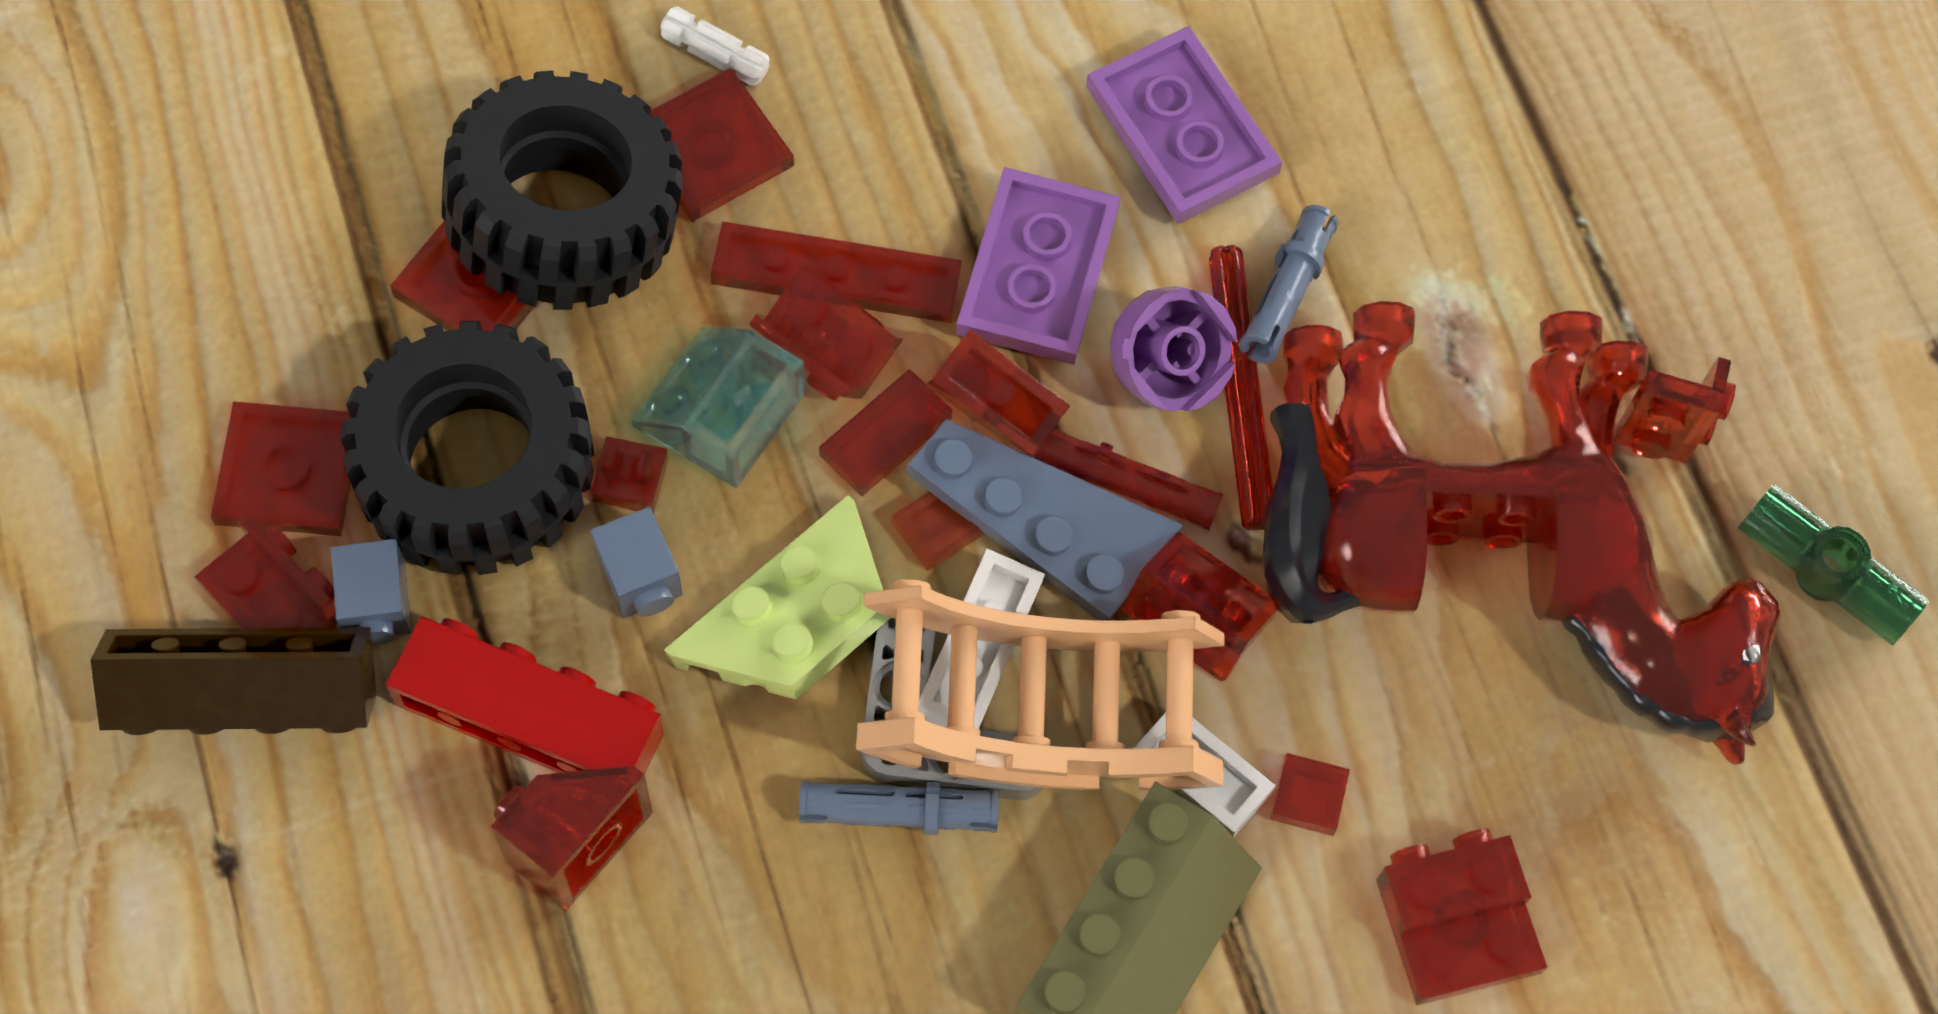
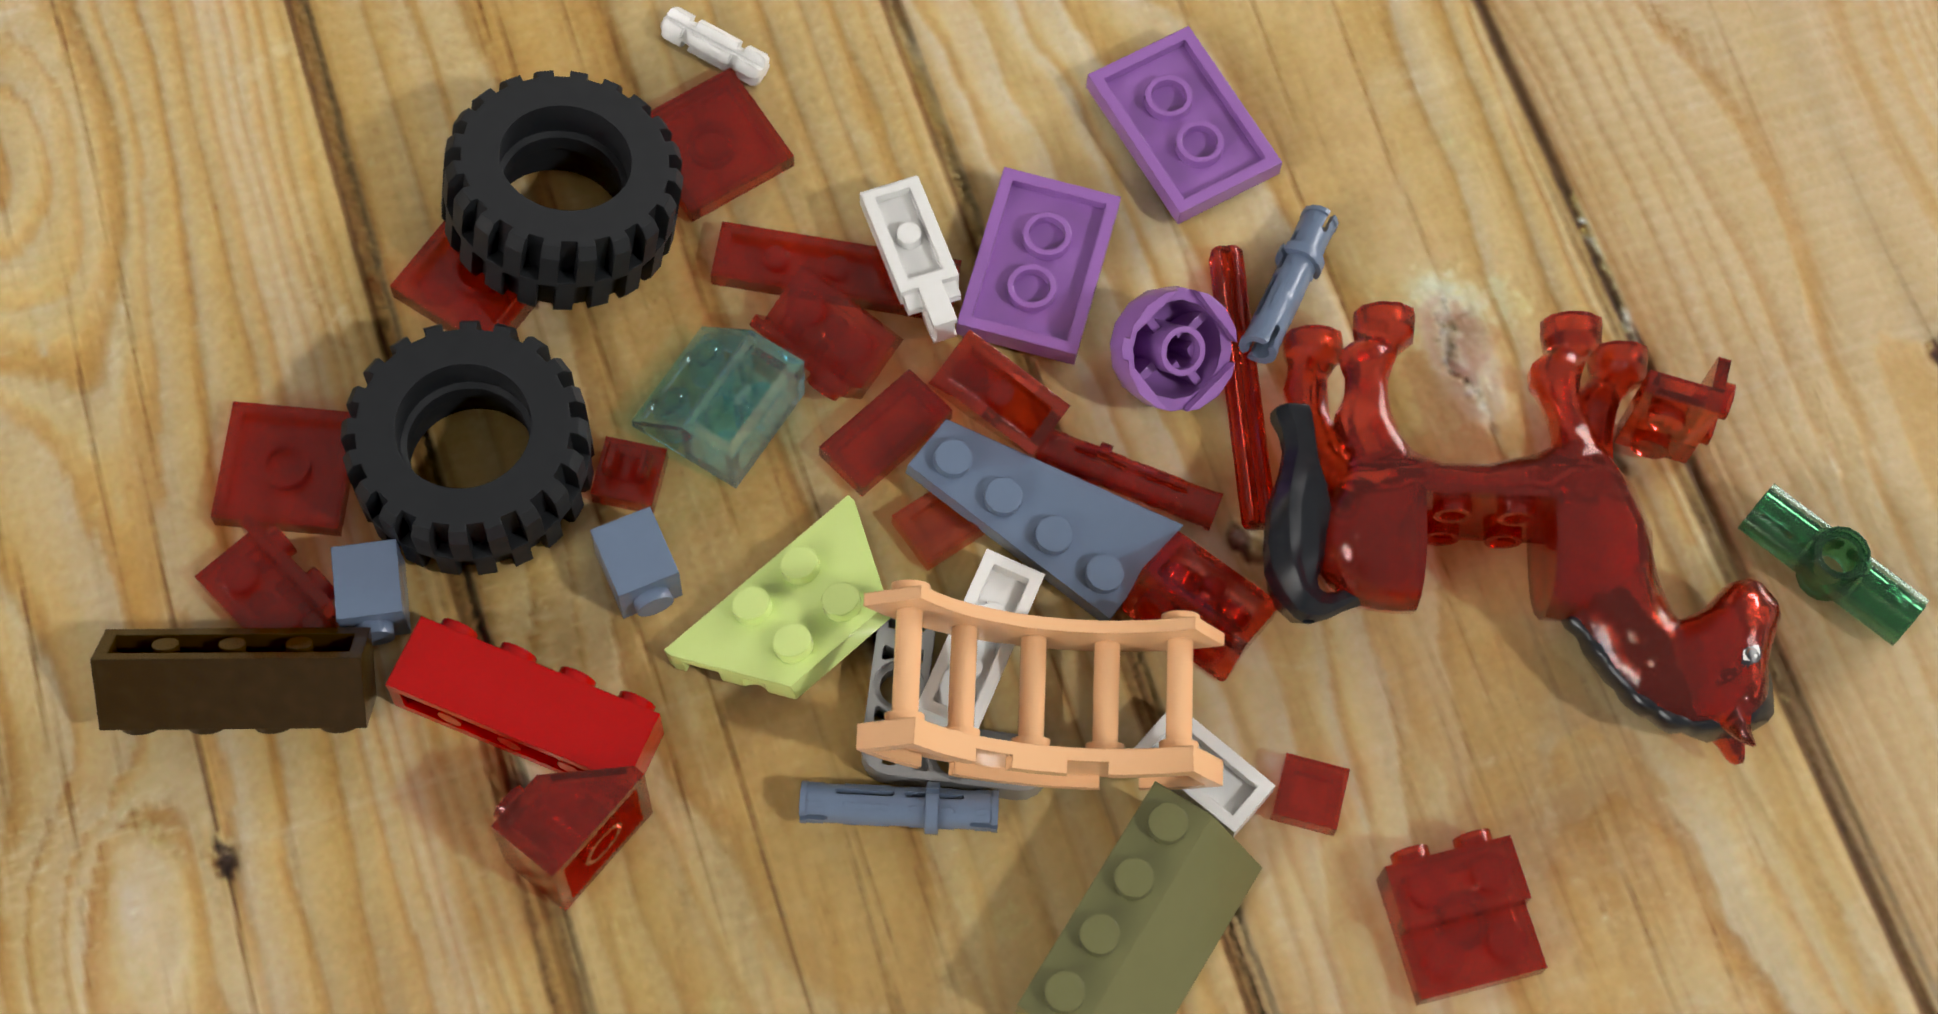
(914, 253): none -> white hinge

